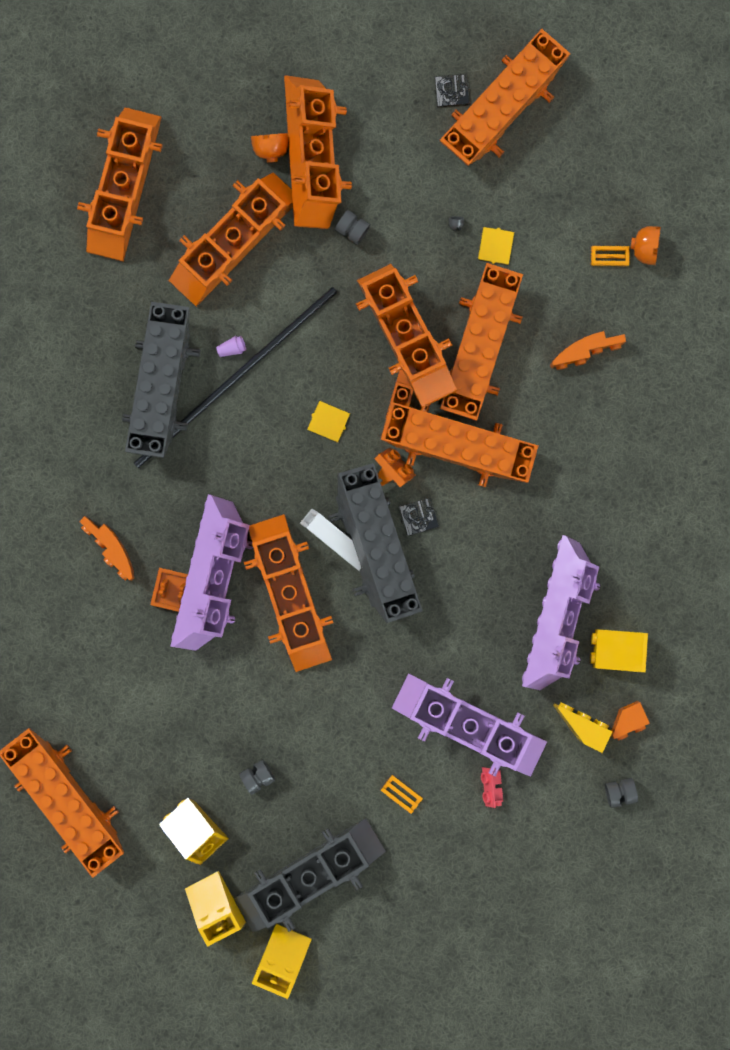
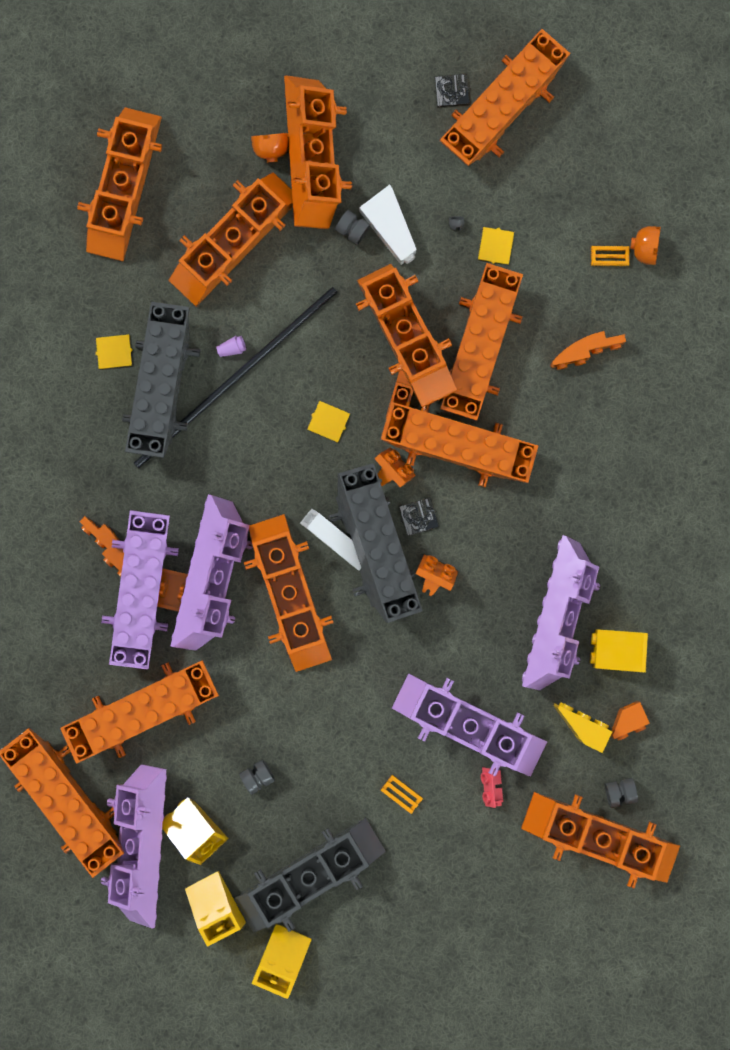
(114, 351): none -> yellow piece
(115, 723): none -> orange piece
(139, 589): none -> lavender piece
(140, 817): none -> lavender piece
(389, 224): none -> white slope
(436, 574): none -> orange plate
(600, 838): none -> orange piece

